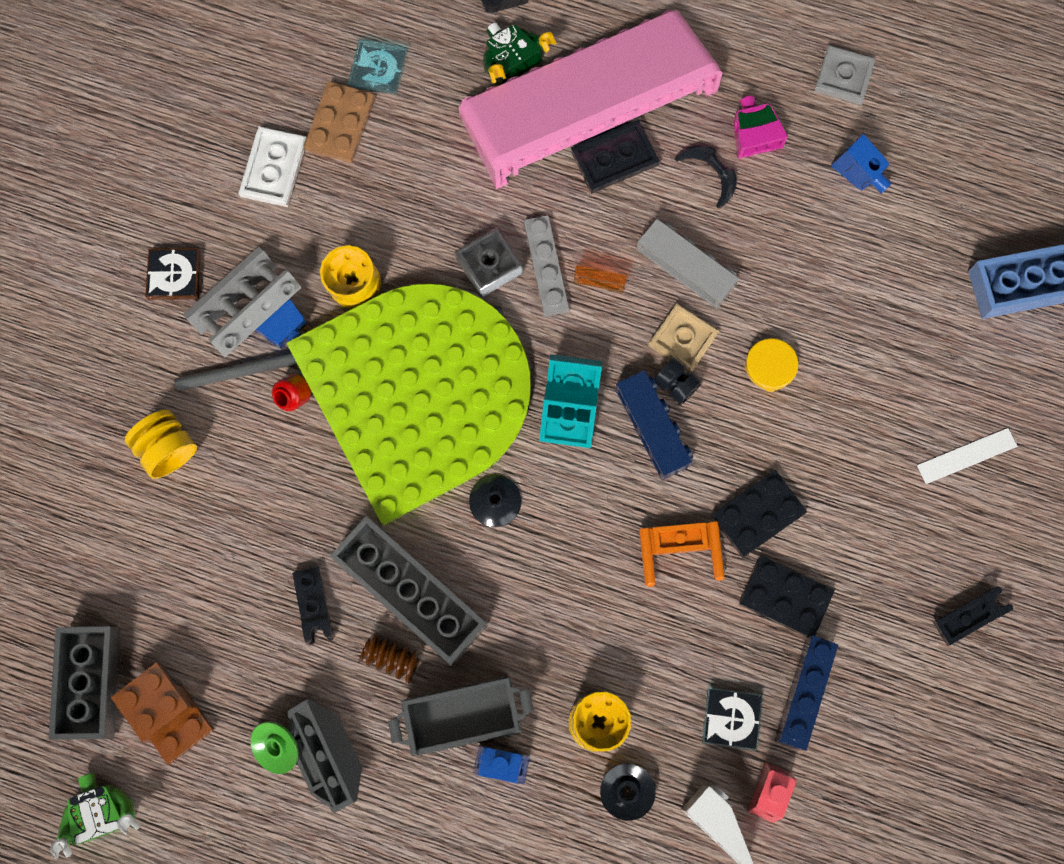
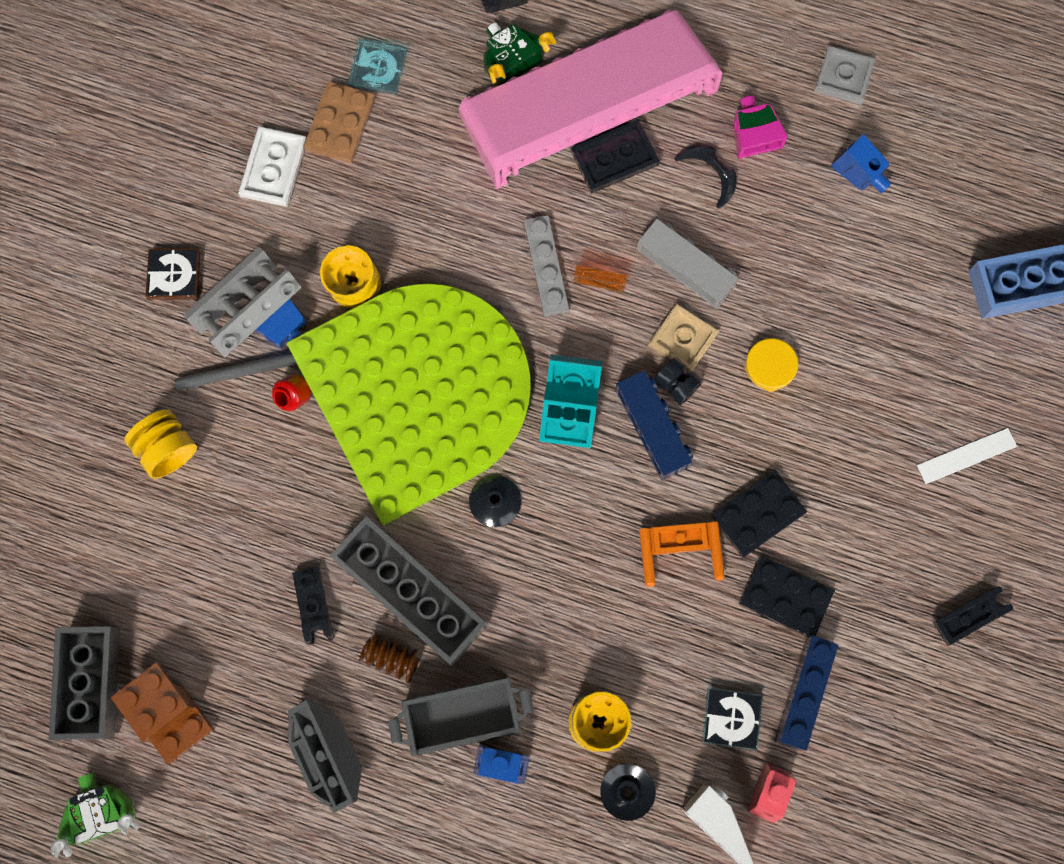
(274, 747): bright green dish -> none
(496, 249): flat silver brick -> none

